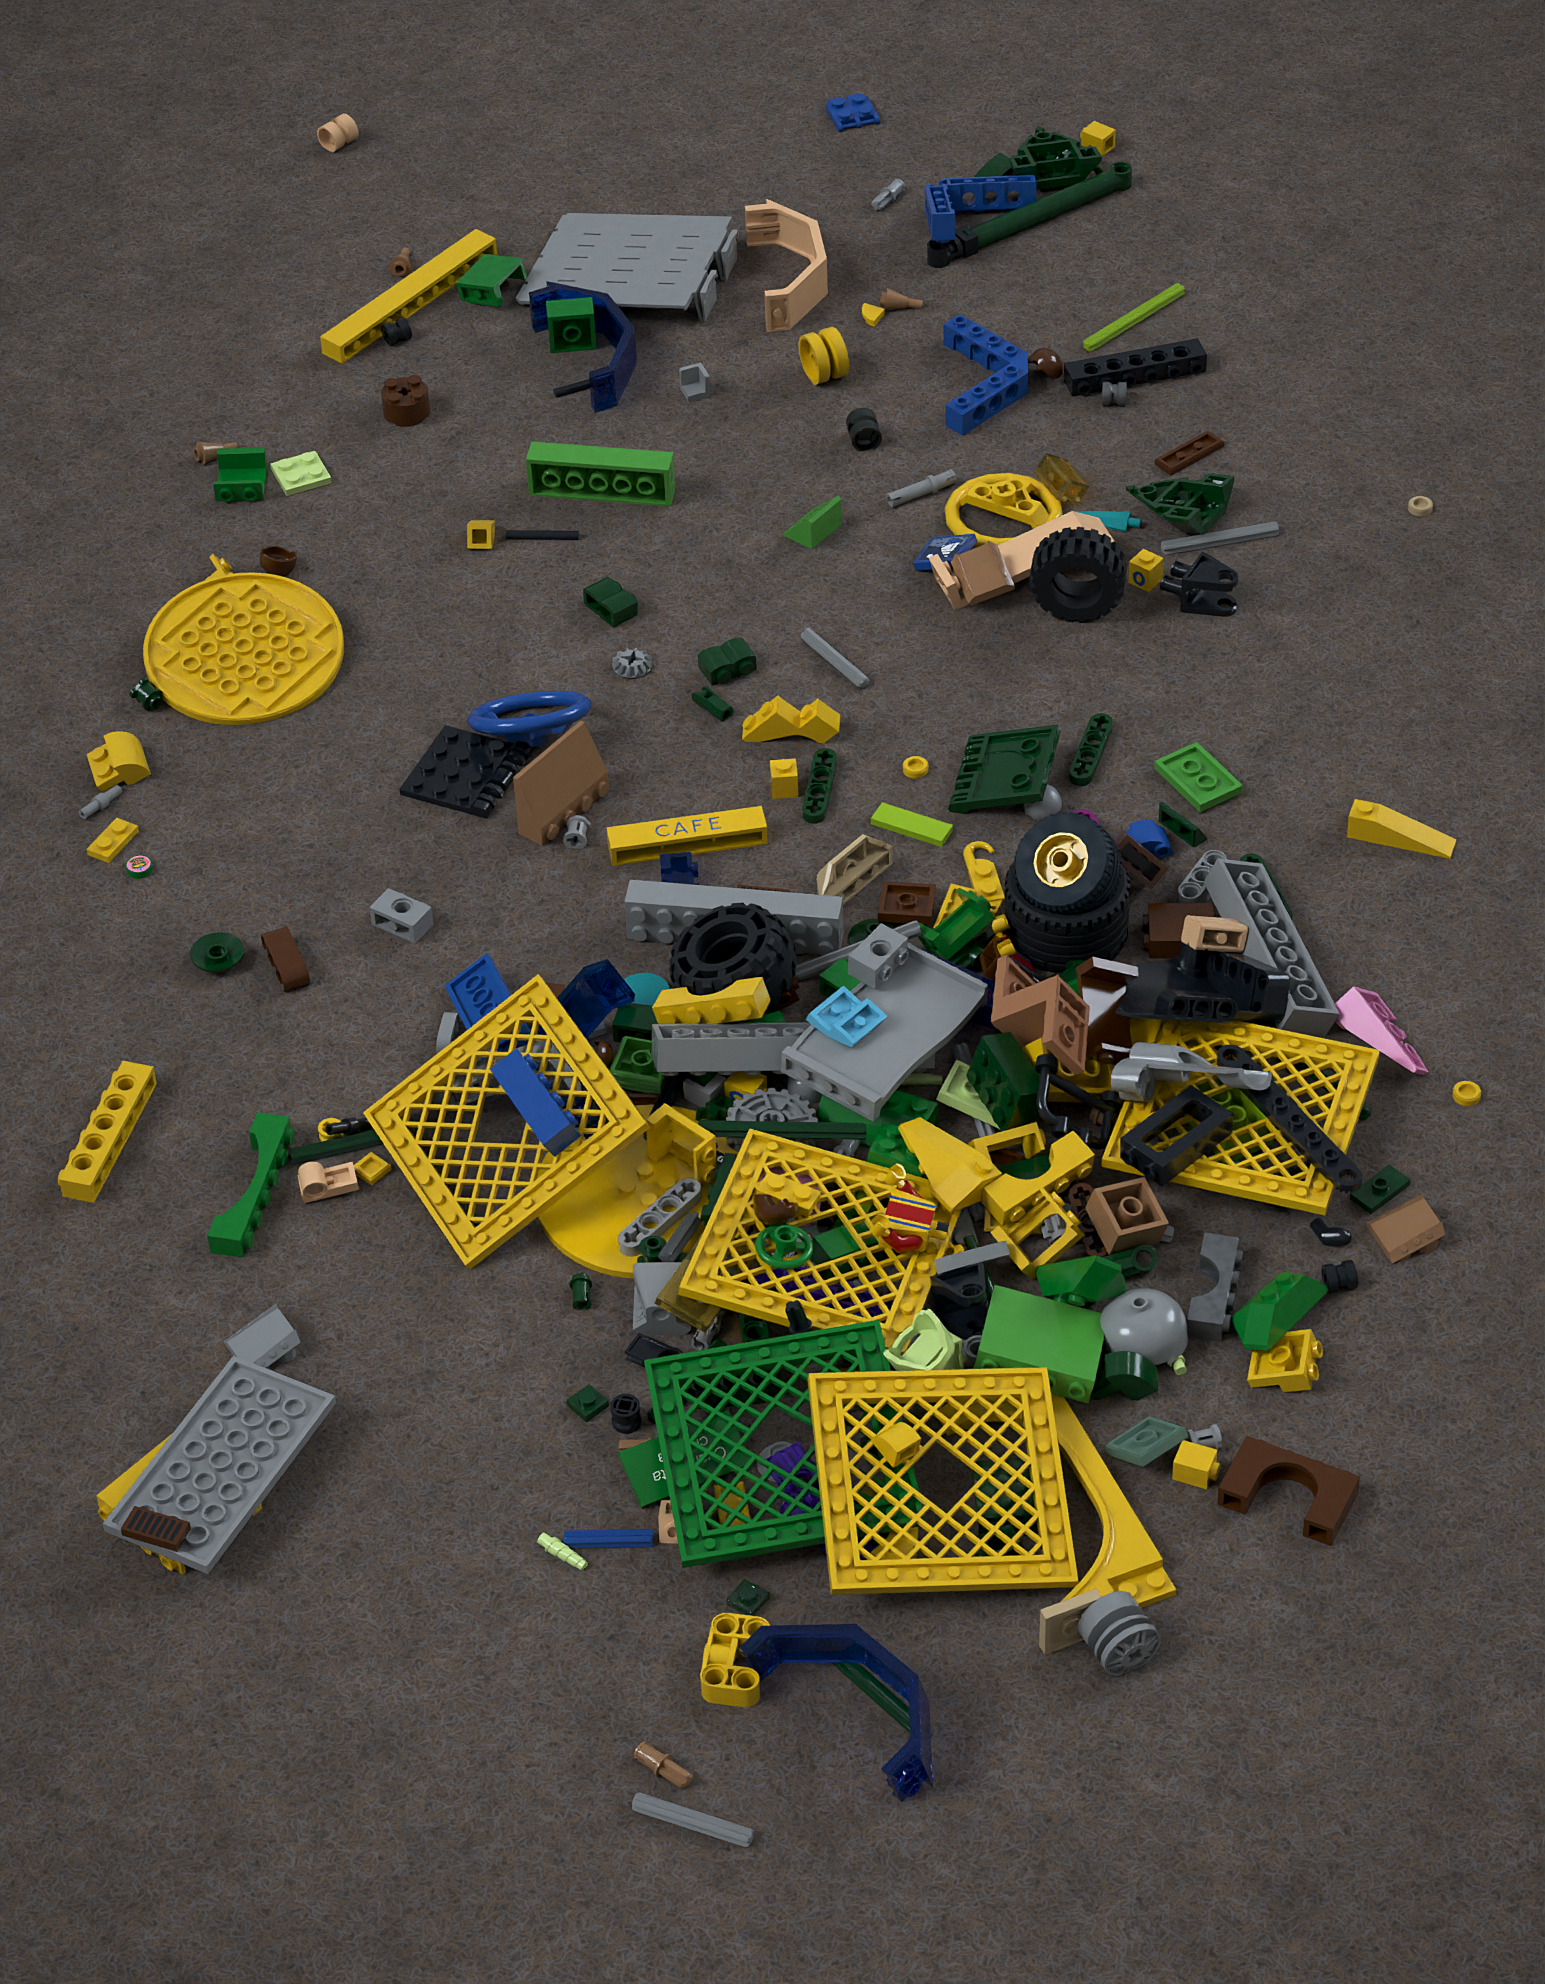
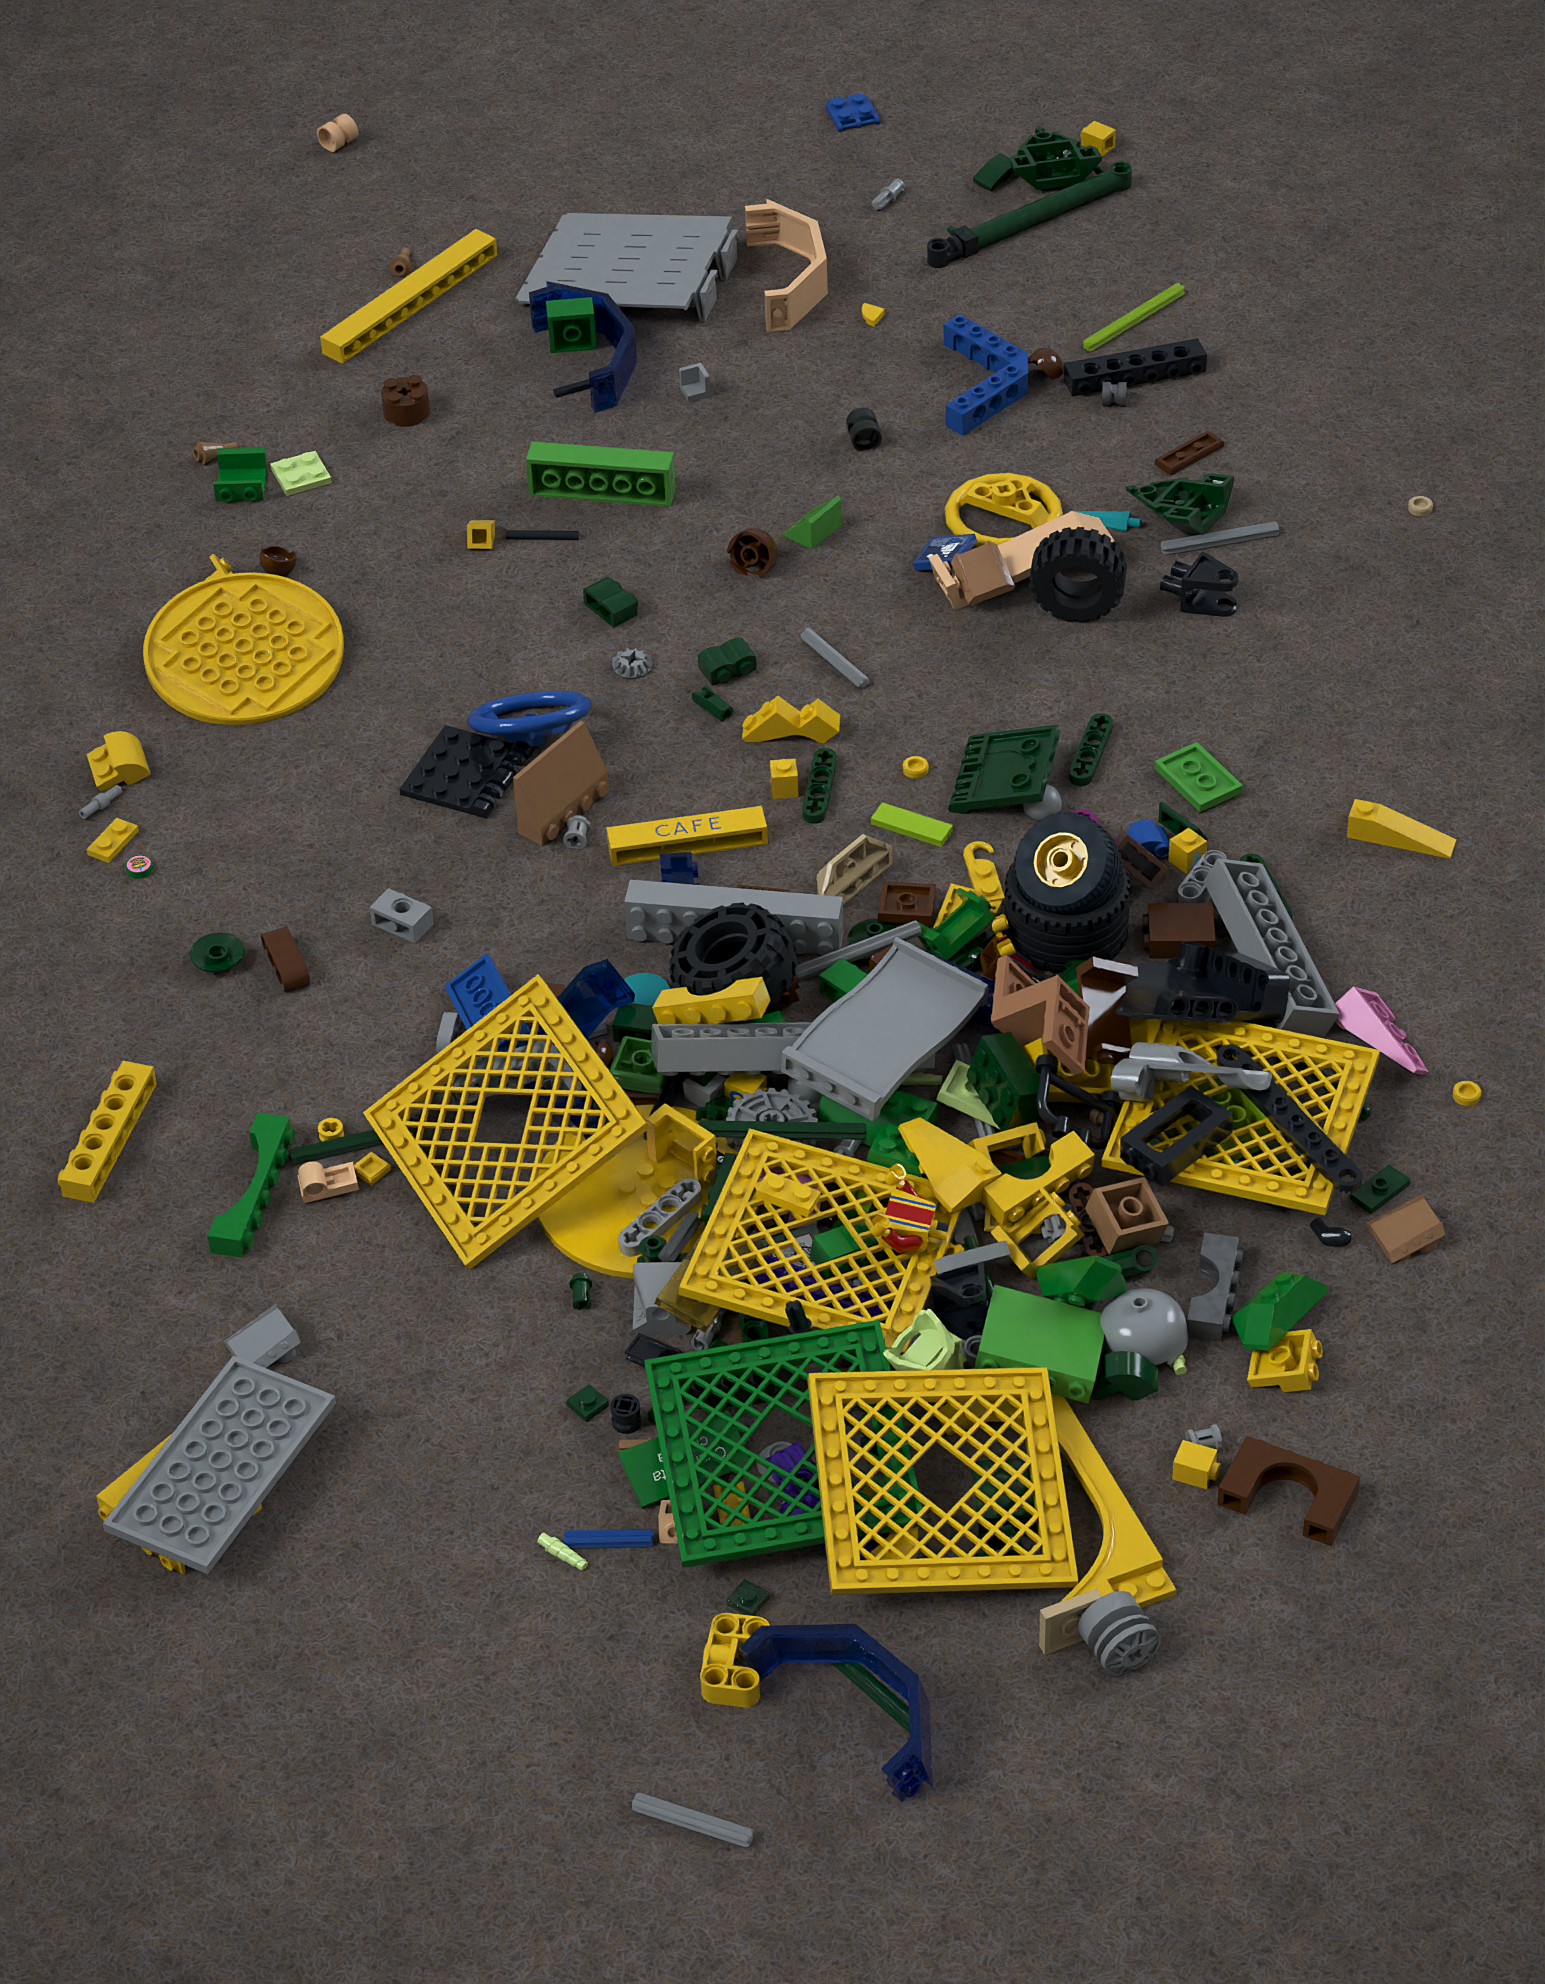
(147, 694): dark green brick -> none
(155, 1528): reddish brown tile -> none
(348, 1126): black bar -> none
(396, 331): black wheel -> none
(483, 279): green panel -> none
(536, 1102): blue brick -> none
(662, 1765): medium nougat axle -> none
(751, 547): none -> reddish brown cylinder
(773, 1213): reddish brown hair -> none
(786, 1241): green piece -> none
(823, 355): yellow wheel -> none
(846, 1017): medium azure slope -> none
(878, 956): light grey brick -> none
(893, 300): medium nougat cone -> none
(897, 1443): yellow brick -> none
(929, 485): light grey pin -> none
(947, 199): blue brick -> none
(1061, 479): clear yellow brick -> none
(1146, 570): yellow brick -> none
(1146, 1441): sand green tile -> none
(1186, 850): none -> yellow brick
(1214, 934): light nougat brick -> none
(1339, 1276): black wheel -> none

